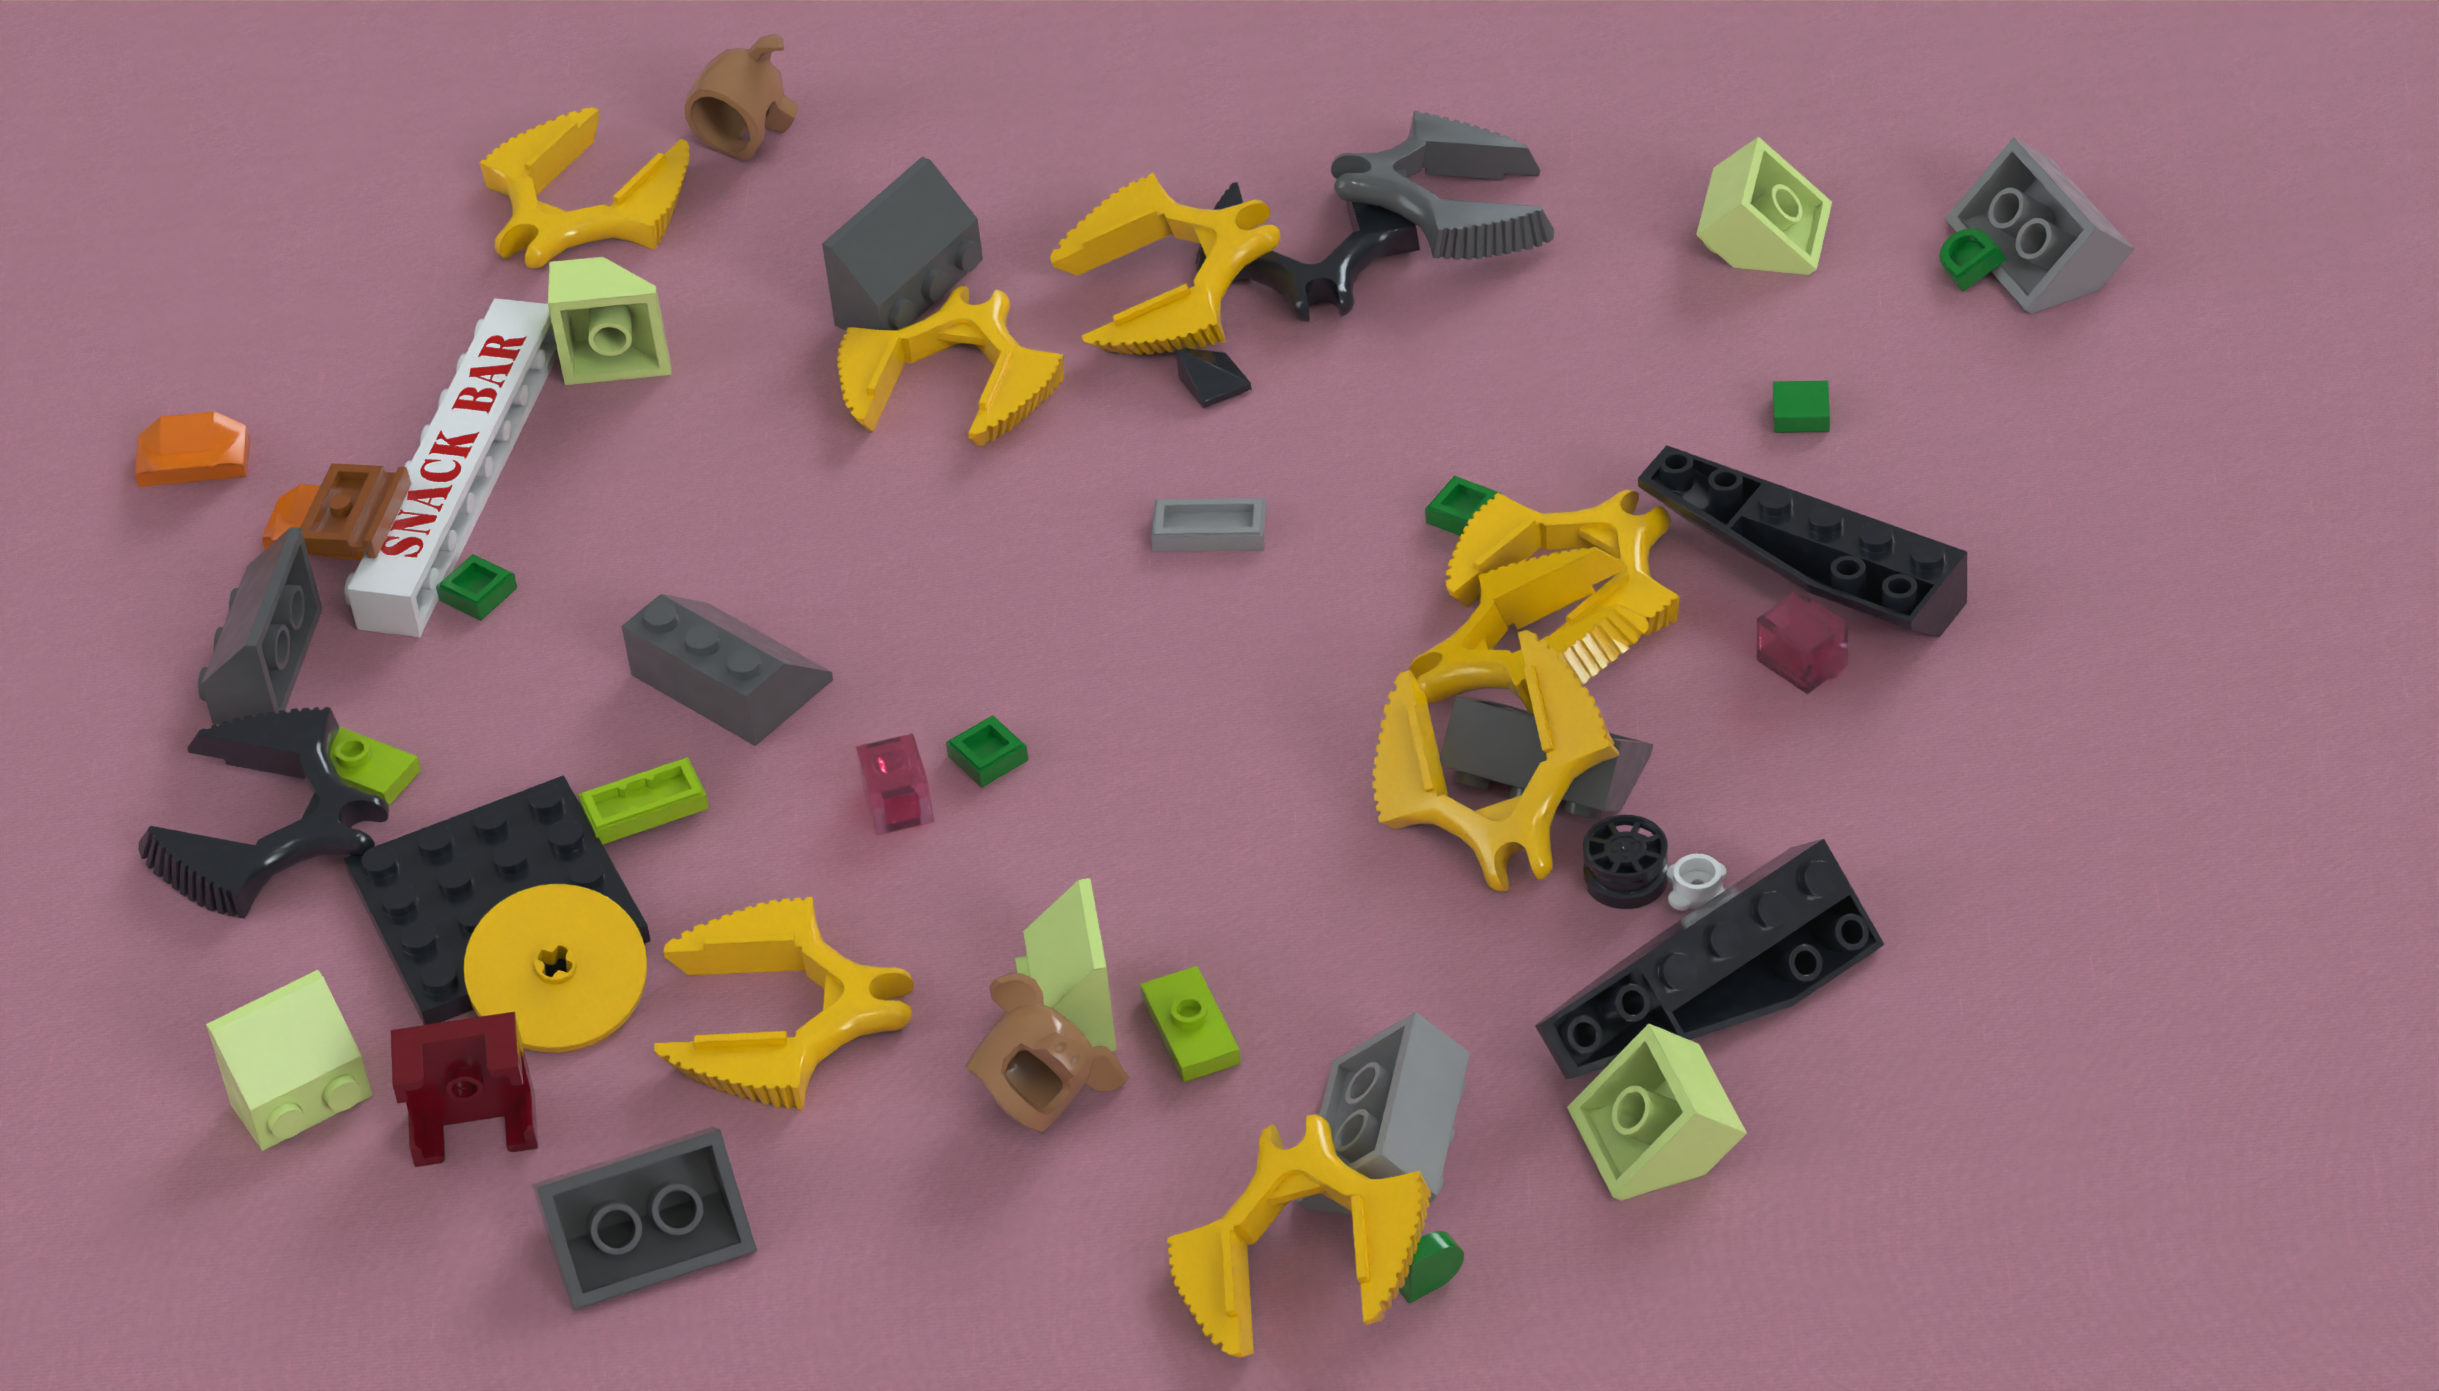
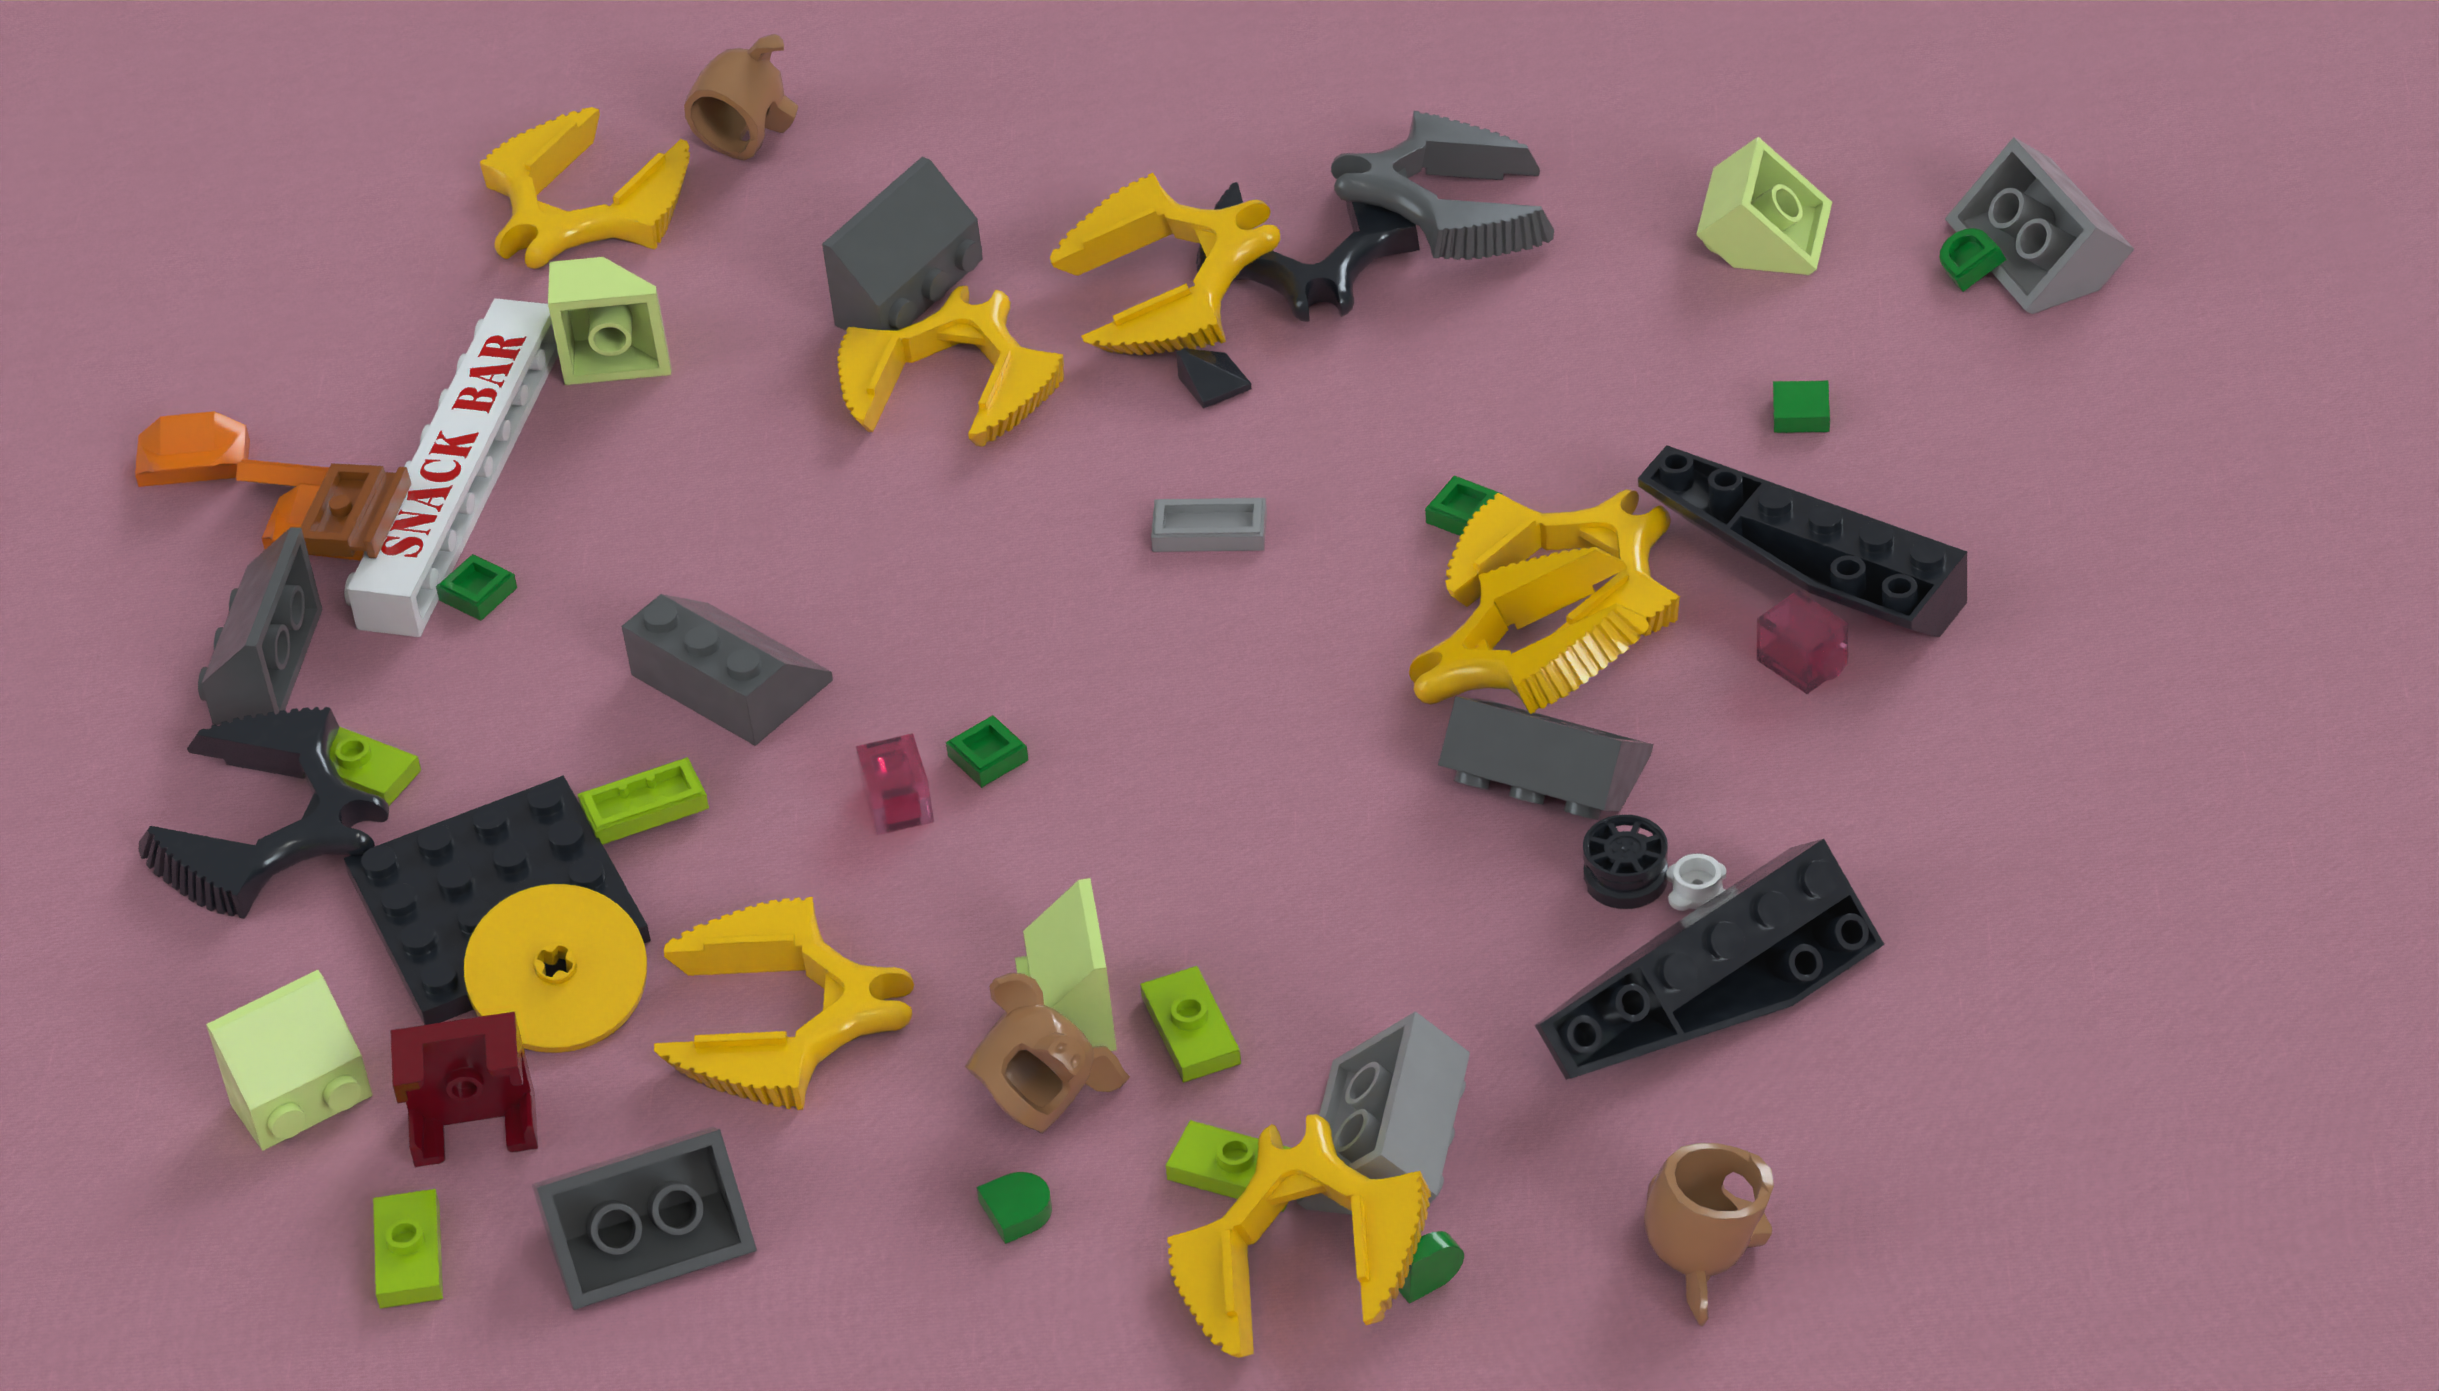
(279, 473): none -> orange tile
(407, 1248): none -> lime plate
(1016, 1204): none -> green tile
(1214, 1160): none -> lime plate
(1413, 784): yellow piece -> none
(1656, 1115): yellowish green slope -> none
(1701, 1224): none -> medium nougat piece

